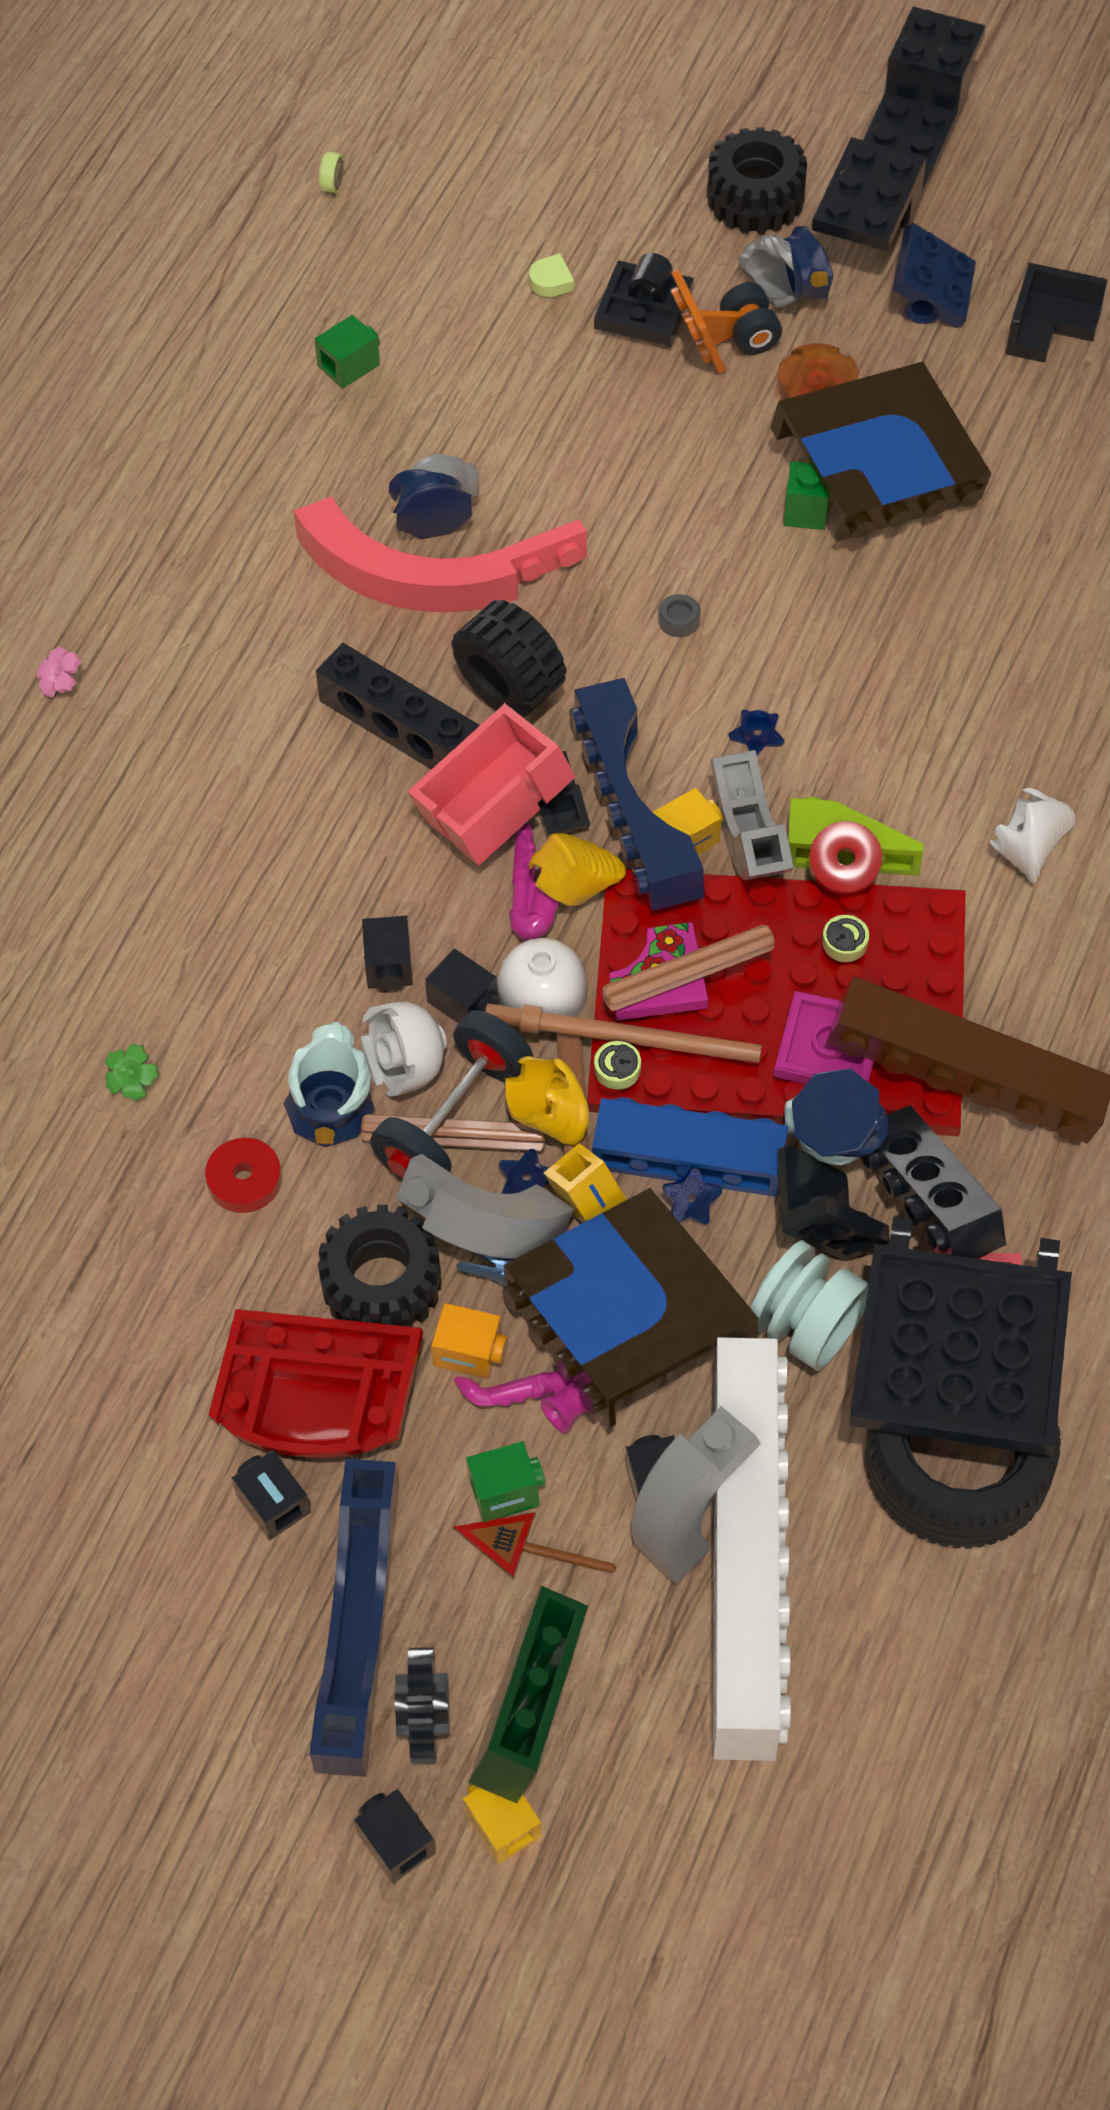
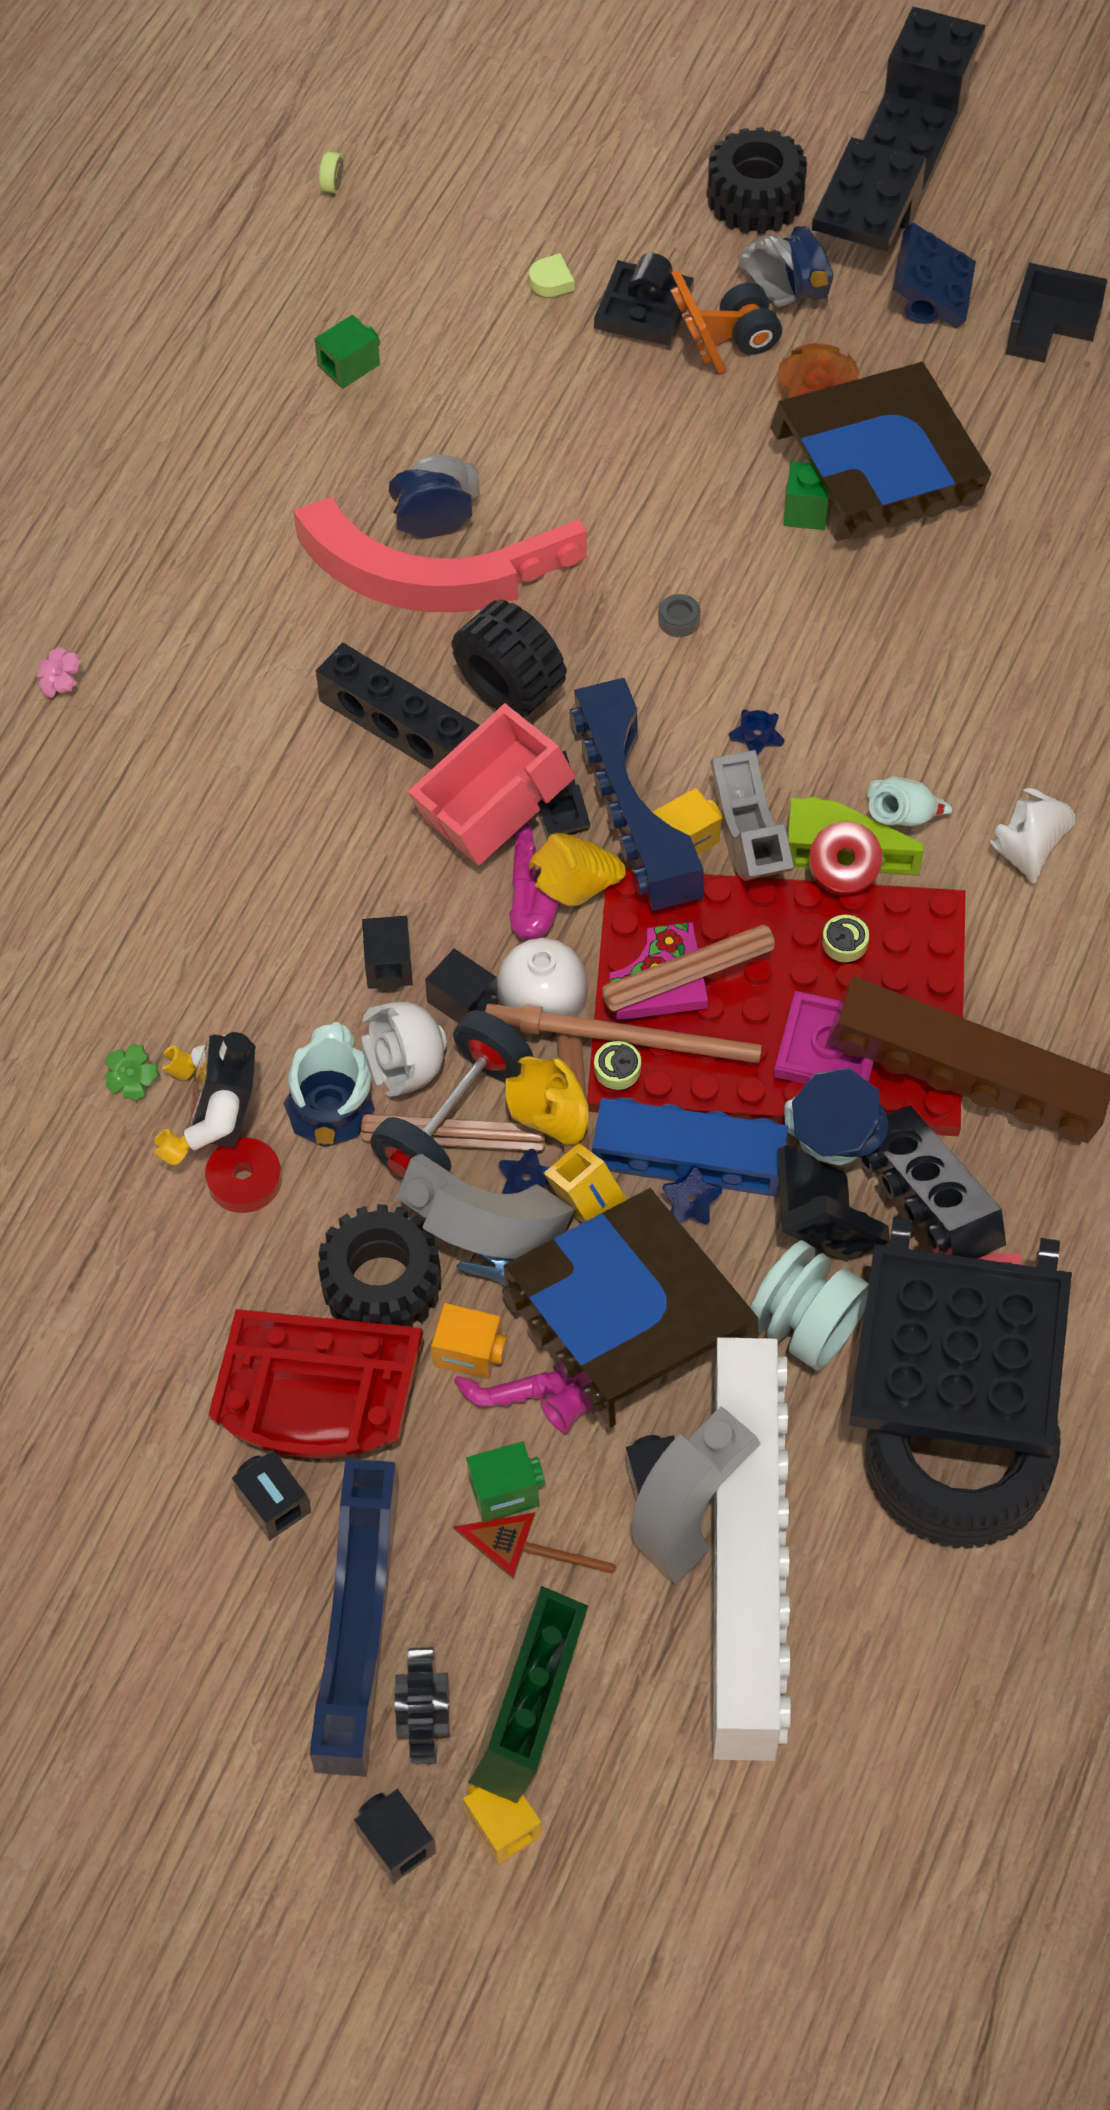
(219, 1093): none -> torso
(904, 802): none -> light aqua animal

